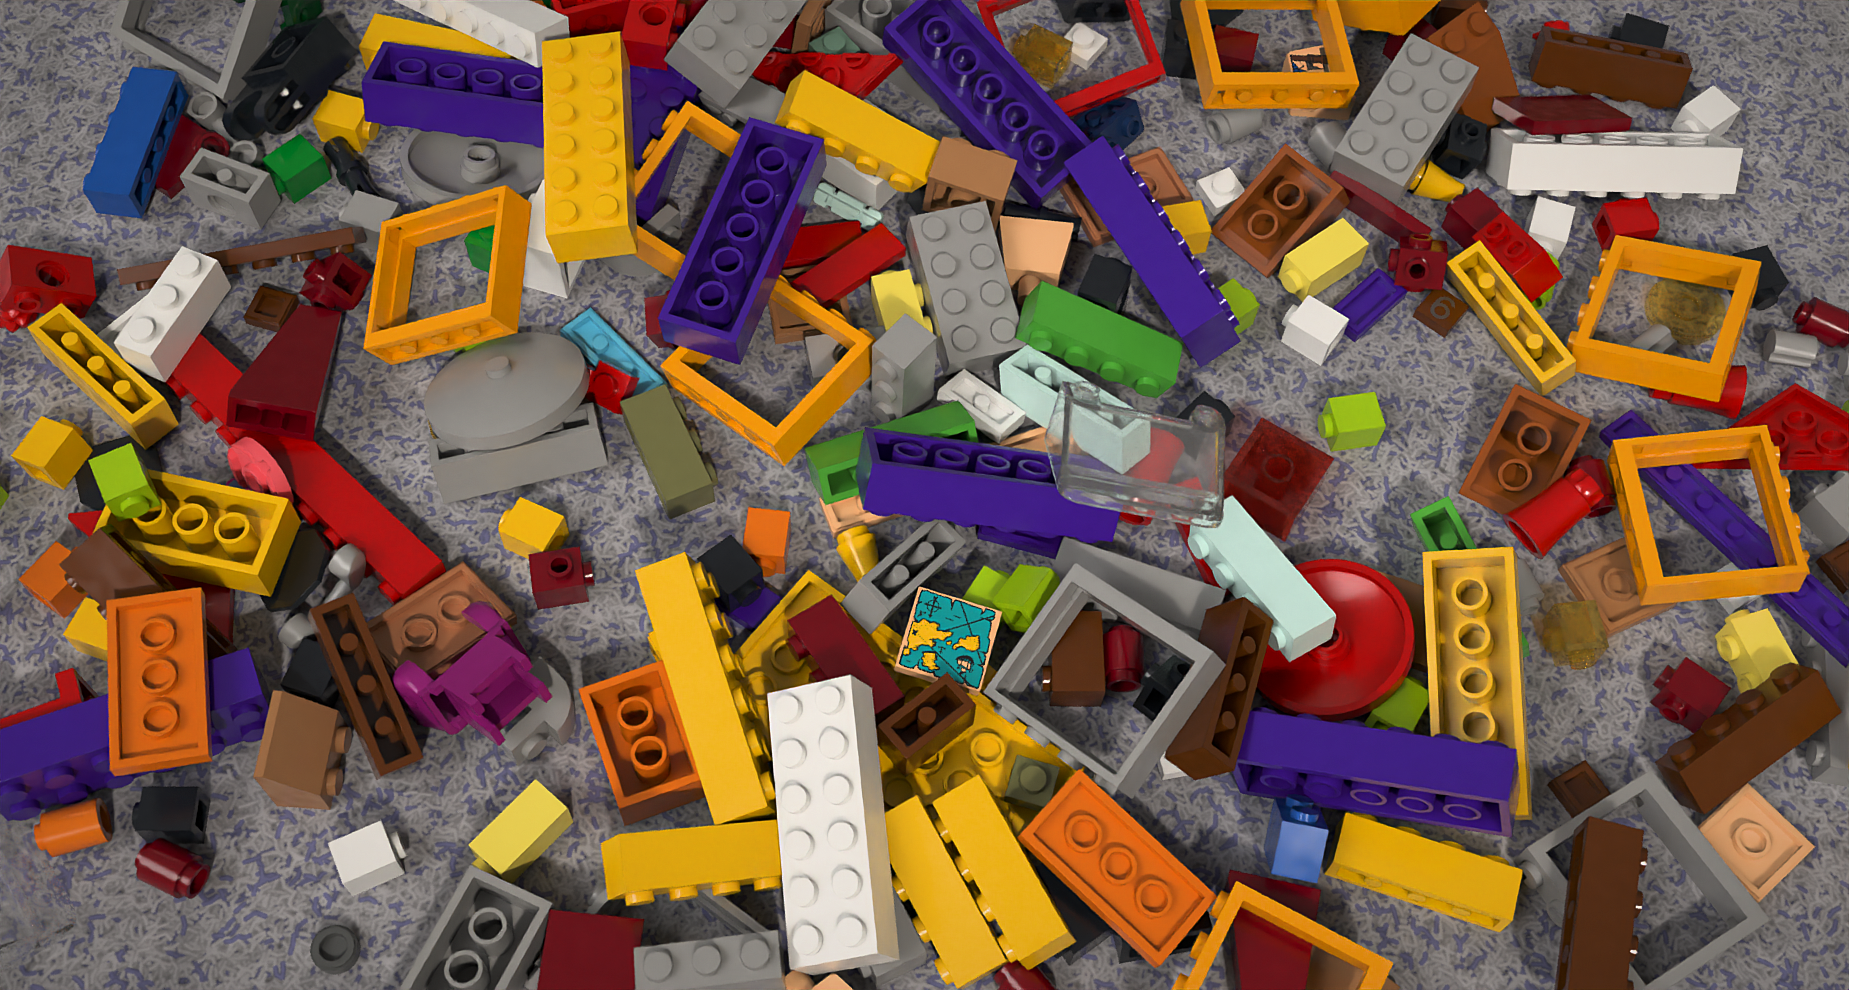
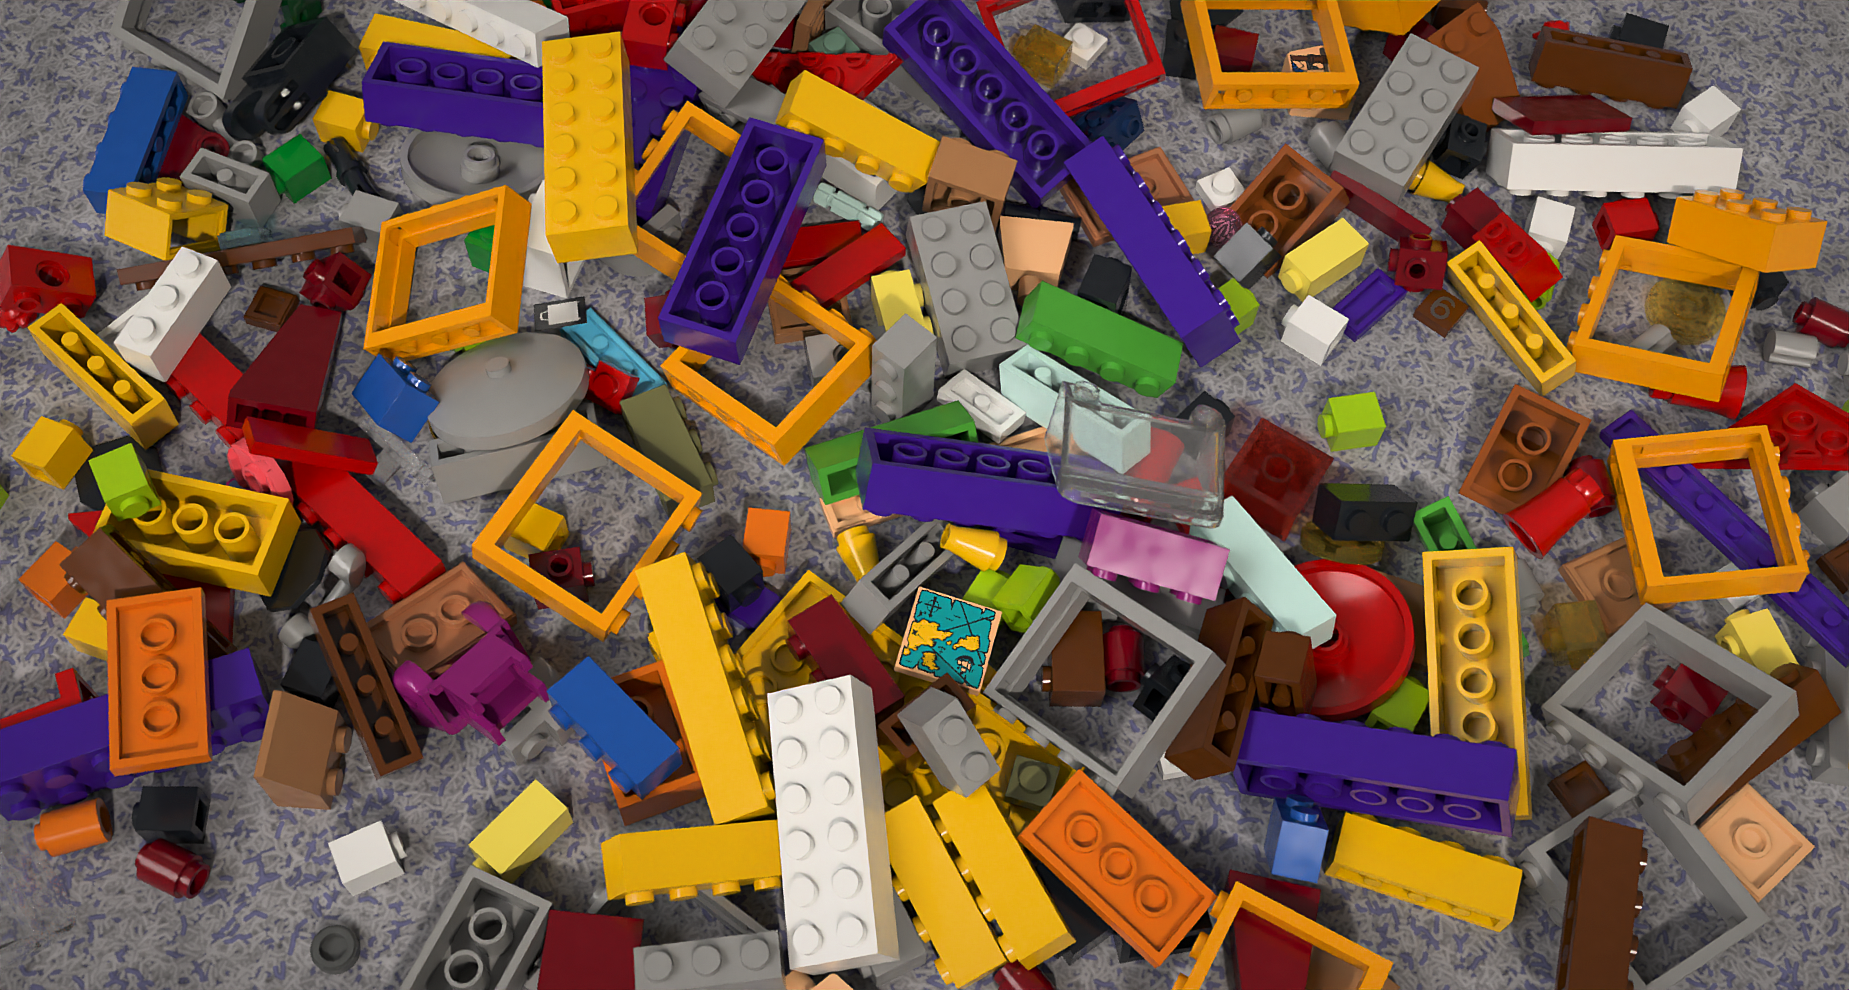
(149, 213): none -> yellow piece
(244, 237): none -> clear light blue tile
(309, 446): none -> red tile
(394, 456): none -> clear tile
(396, 396): none -> blue brick
(560, 313): none -> sticker
(574, 429): none -> light orange window
(613, 729): none -> blue brick
(949, 741): none -> light grey brick
(976, 546): none -> yellow cone
(1153, 556): none -> brick
(1224, 225): none -> clear pink tile
(1249, 254): none -> brick
(1286, 673): none -> reddish brown brick
(1346, 552): none -> clear yellow tile
(1364, 512): none -> black brick
(1747, 230): none -> light orange brick
(1773, 699): none -> light grey window

